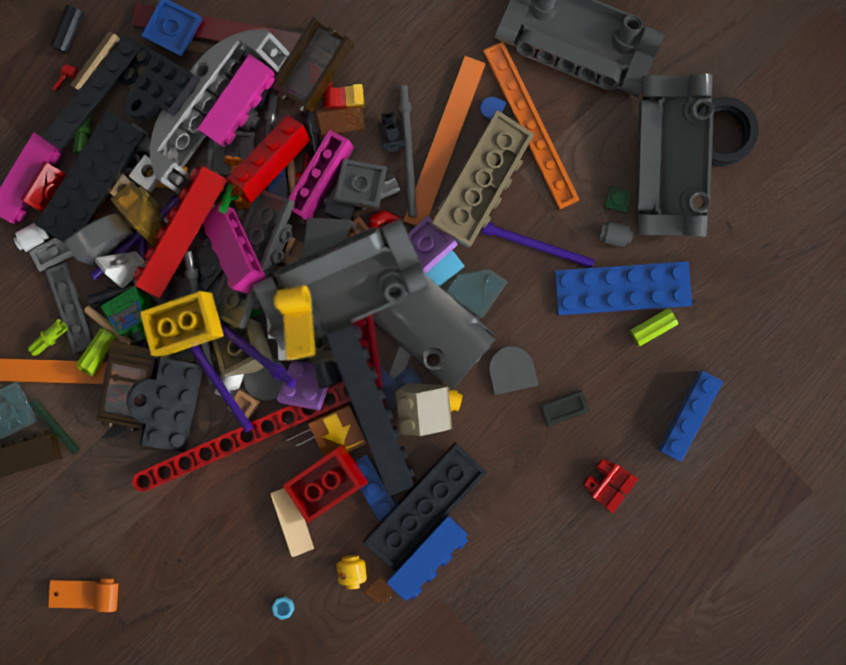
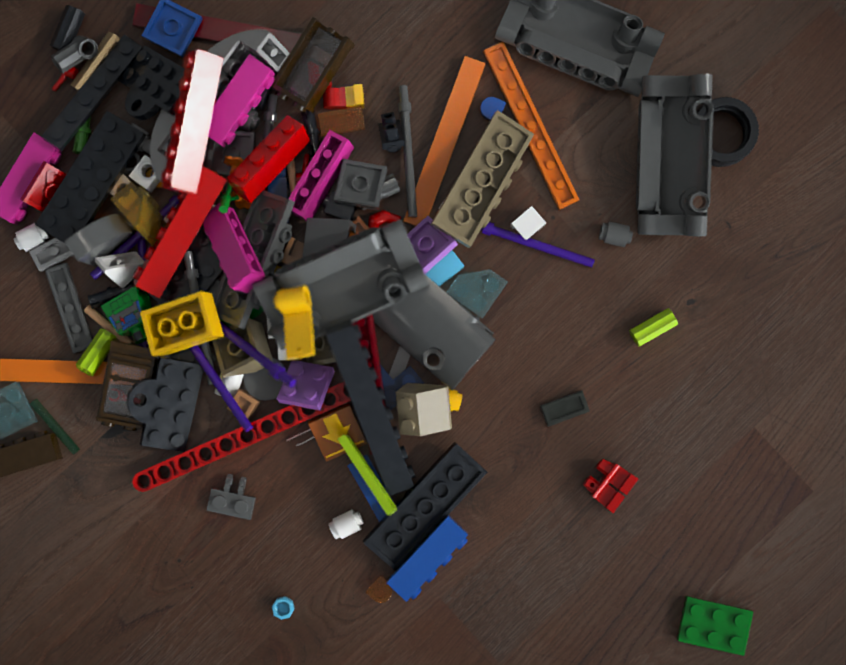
(47, 337): lime axle -> none
(72, 53): none -> dark grey piece
(95, 595): orange door -> none
(191, 122): none -> brick
(232, 503): none -> dark grey hinge
(292, 523): tan slope -> none
(325, 484): red brick -> none
(327, 374): black piece -> none
(346, 524): none -> white brick
(351, 571): yellow head -> none
(368, 474): none -> lime tile
(512, 370): dark grey tile -> none
(528, 223): none -> white panel
(617, 199): dark green plate -> none
(623, 288): blue plate -> none
(690, 415): blue brick -> none
(715, 625): none -> green plate

